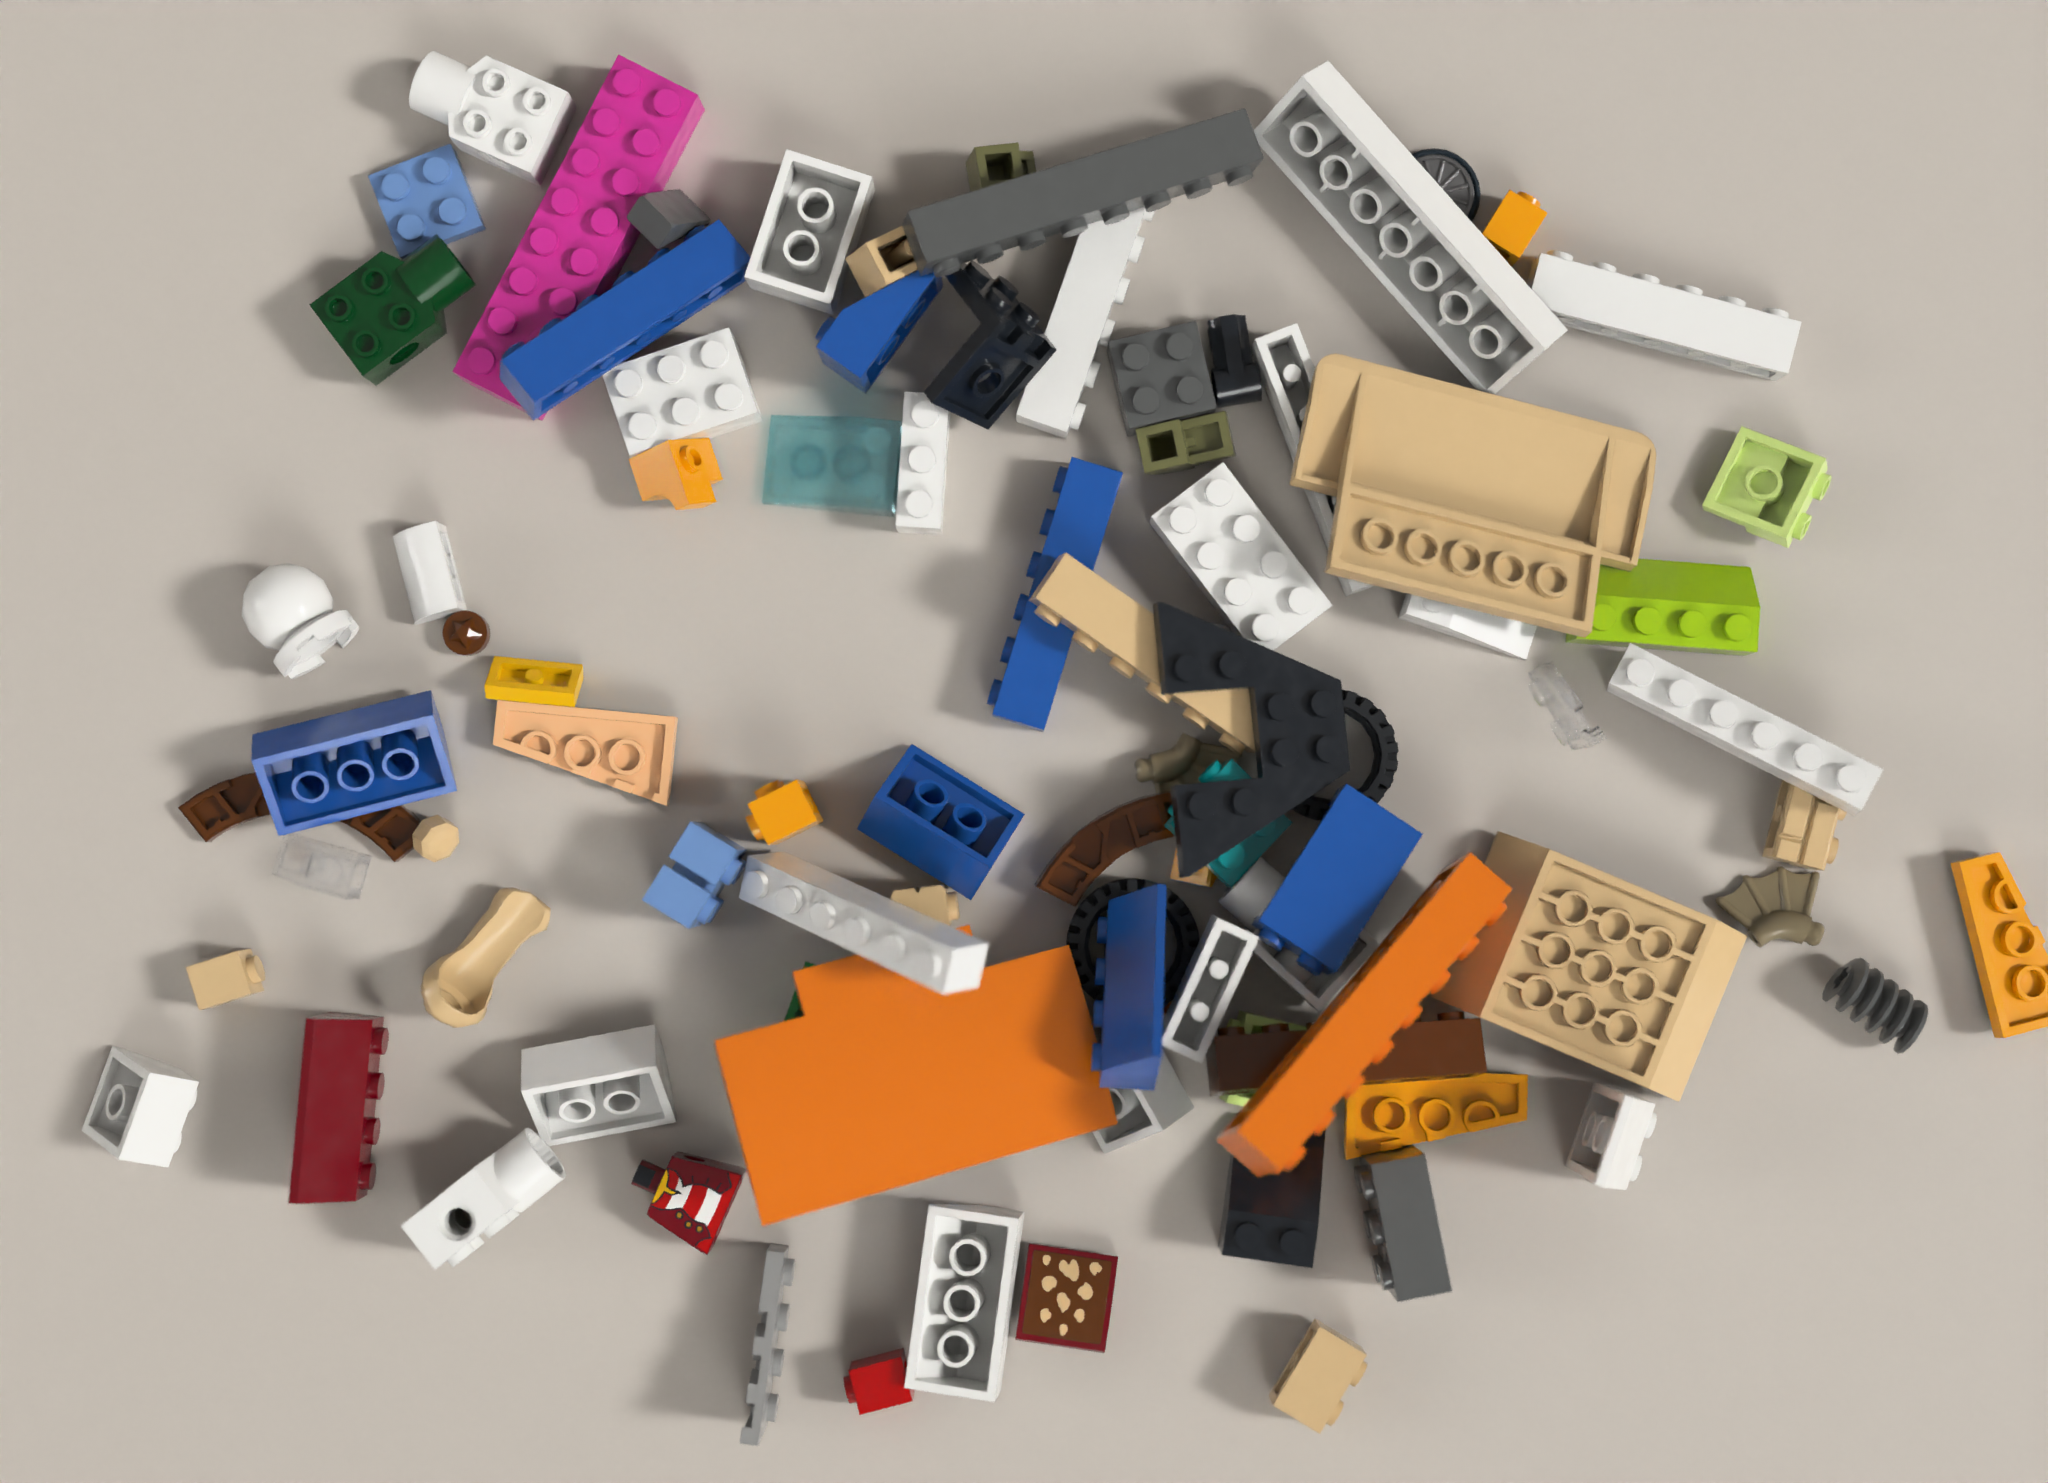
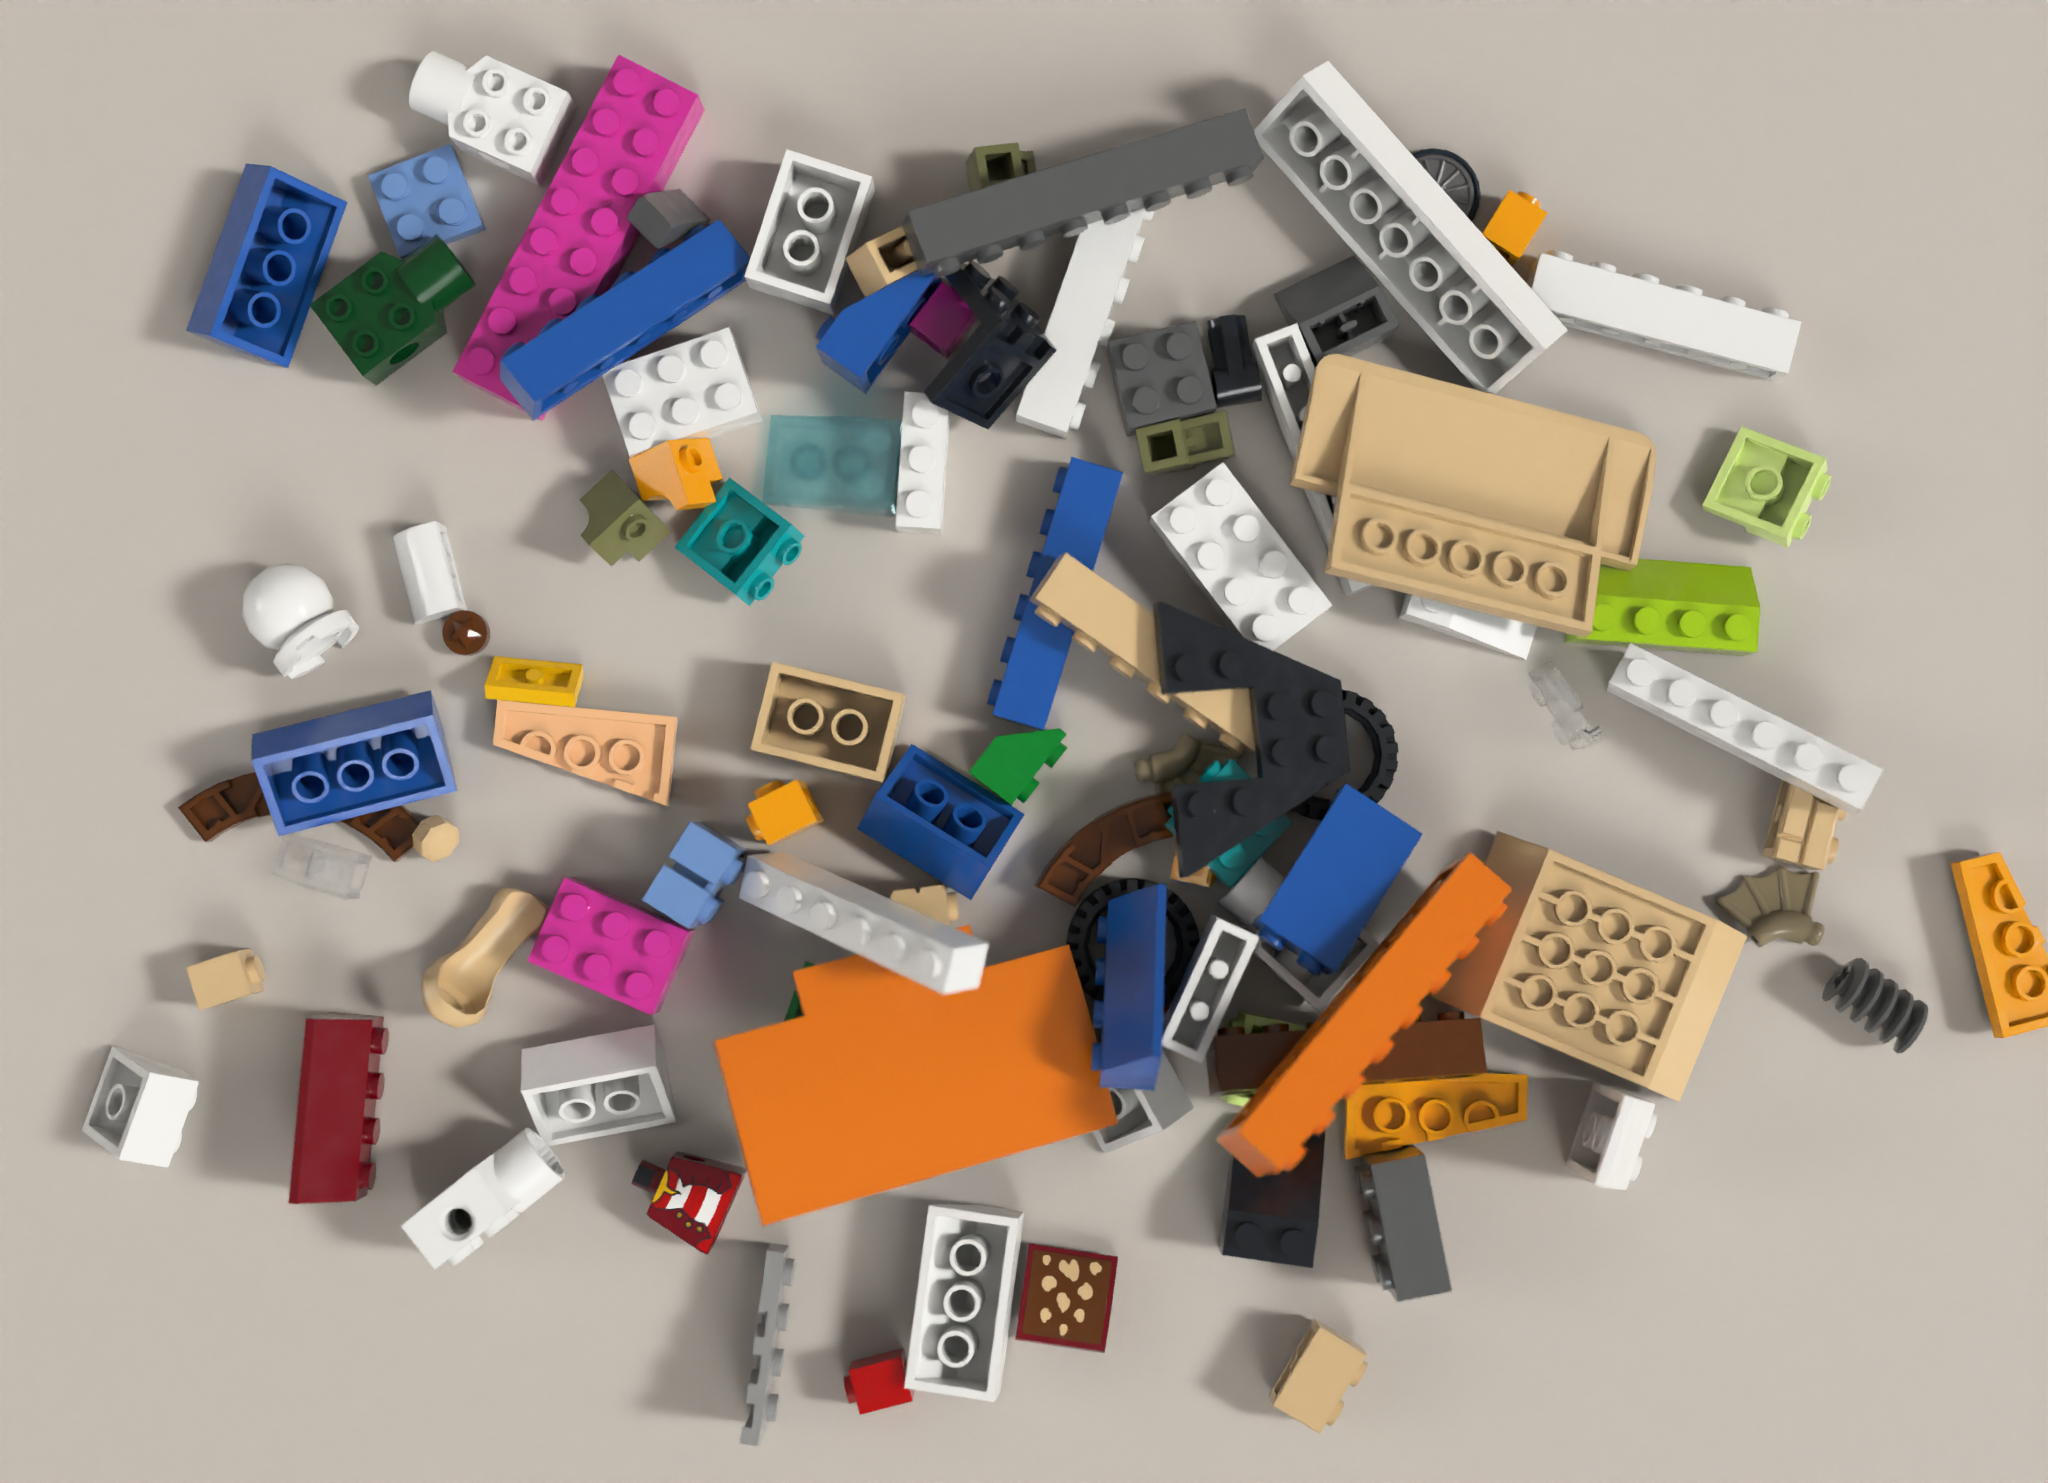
(267, 265): none -> blue slope
(611, 945): none -> dark pink brick
(620, 521): none -> olive brick
(741, 542): none -> teal plate
(828, 722): none -> tan brick
(943, 320): none -> dark pink brick
(1015, 759): none -> green slope
(1338, 310): none -> dark grey slope

